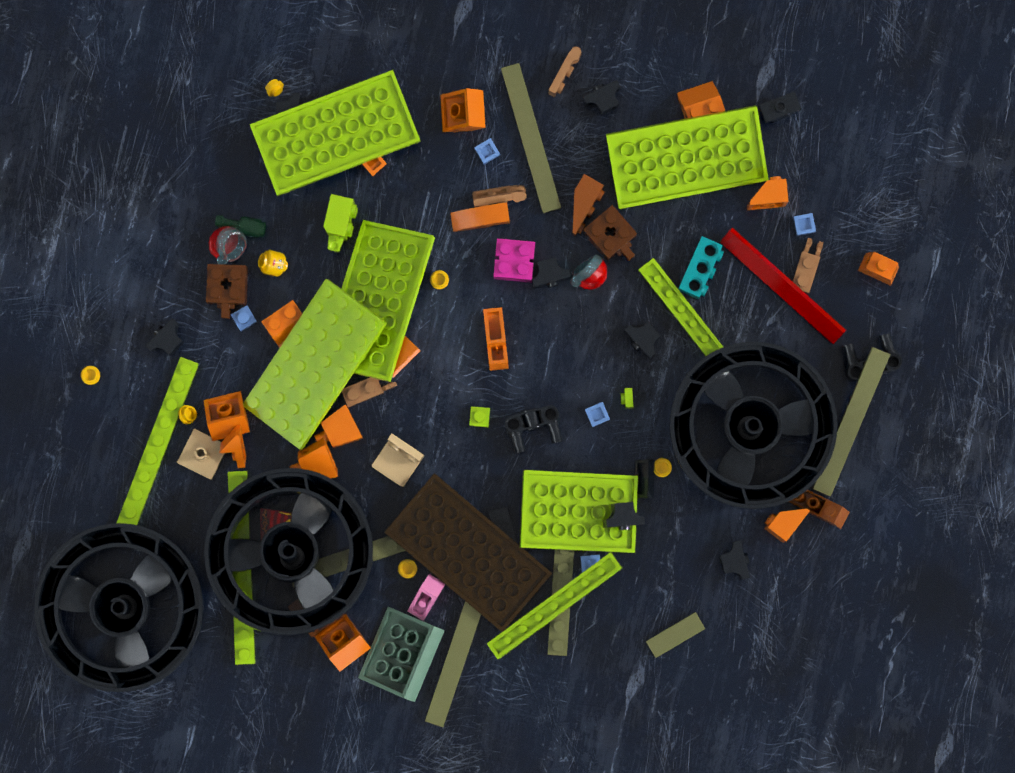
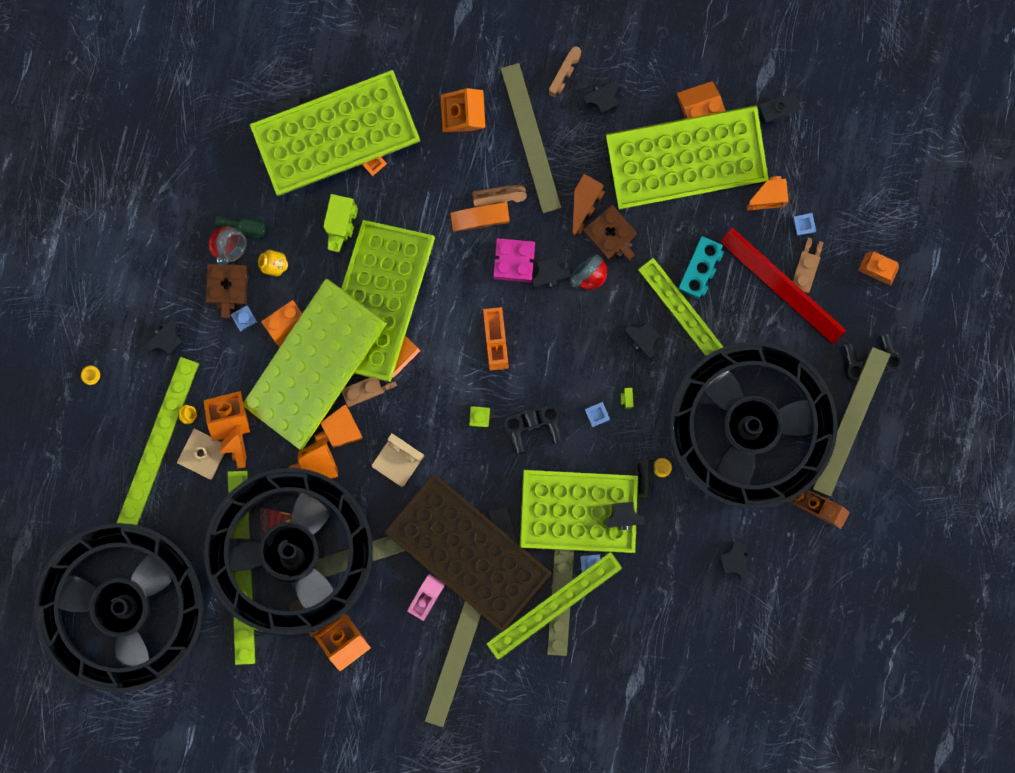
(274, 88): yellow plate -> none
(401, 654): sand green slope -> none
(407, 568): yellow plate -> none
(439, 279): yellow plate -> none
(487, 151): medium blue plate -> none
(675, 635): olive tile -> none
(785, 523): orange slope -> none

